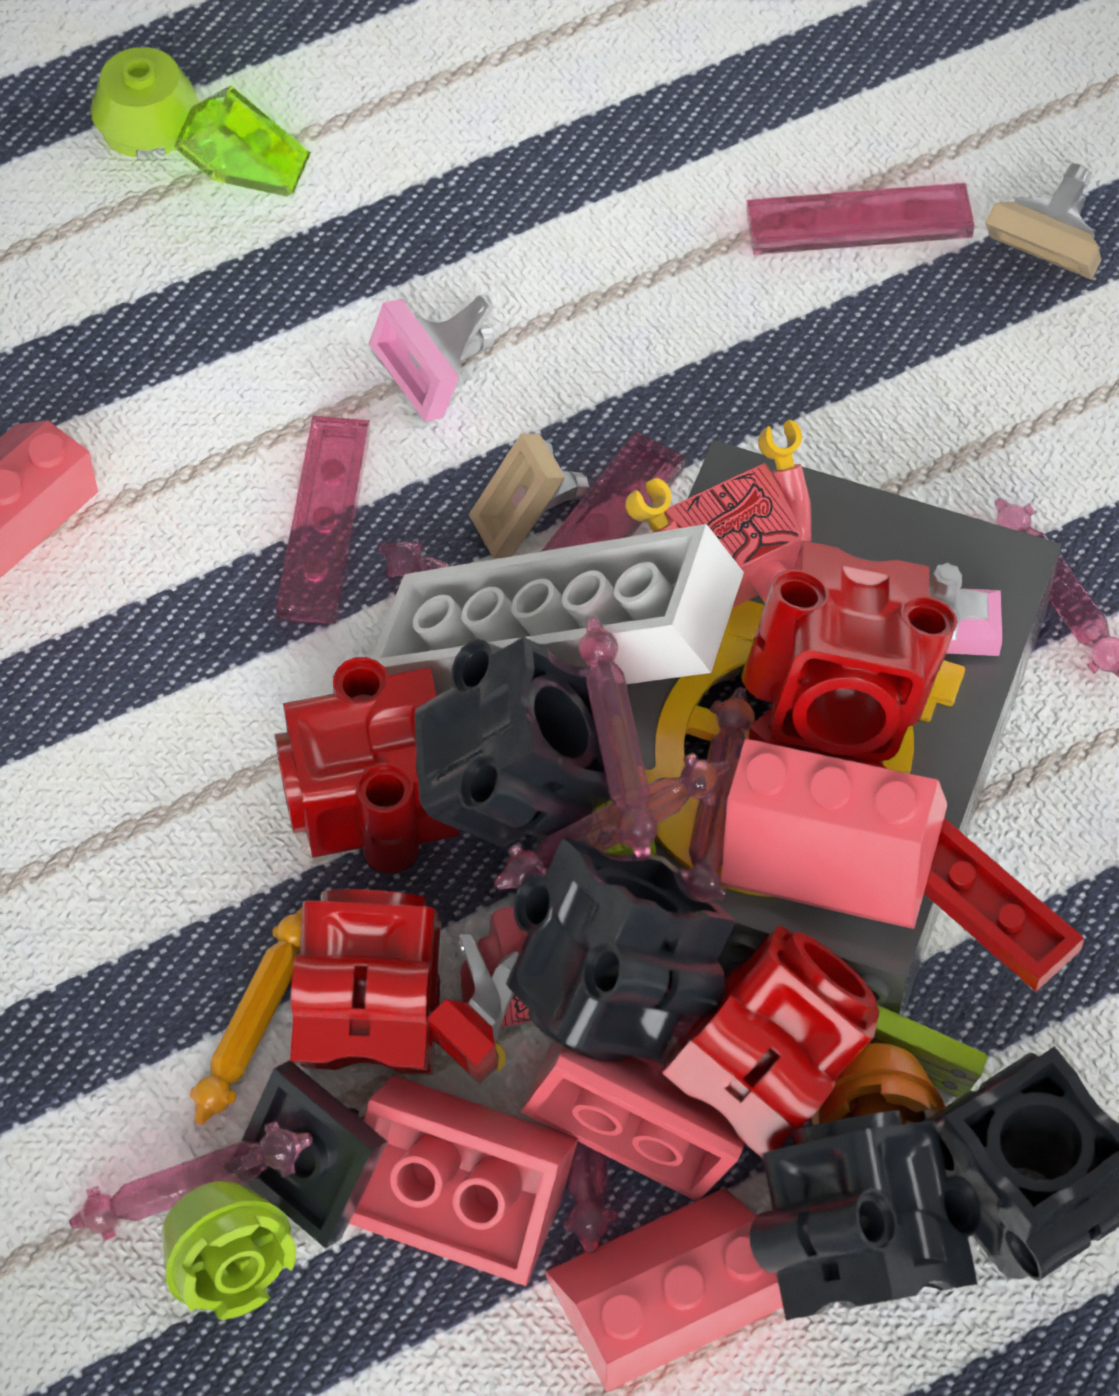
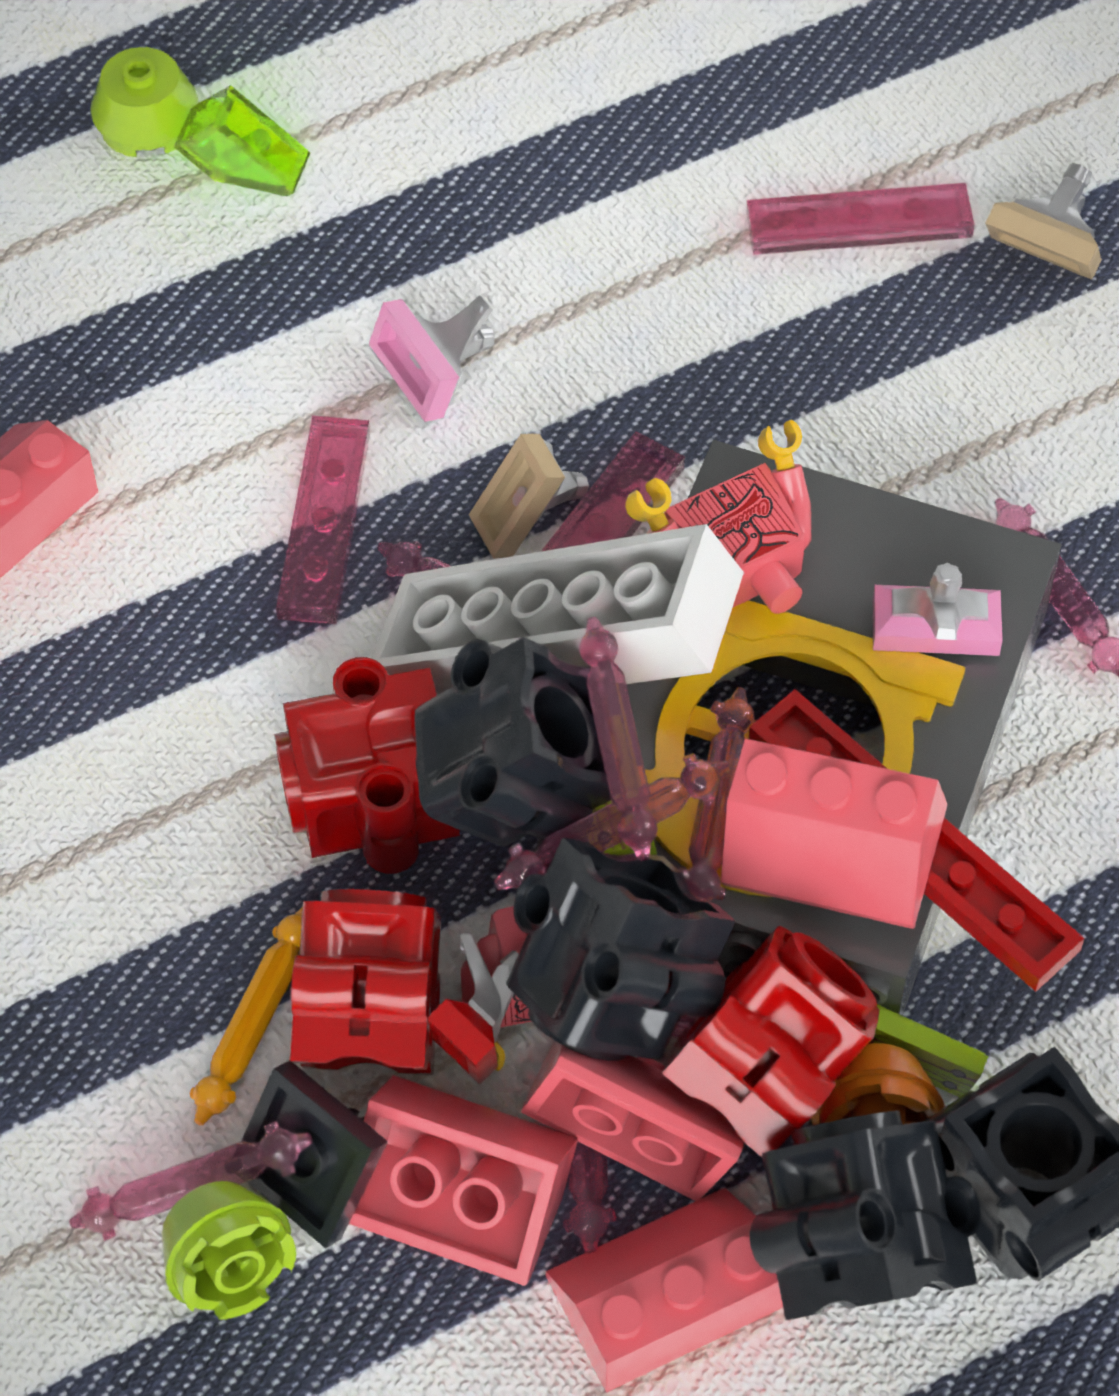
(848, 652): red piece -> none

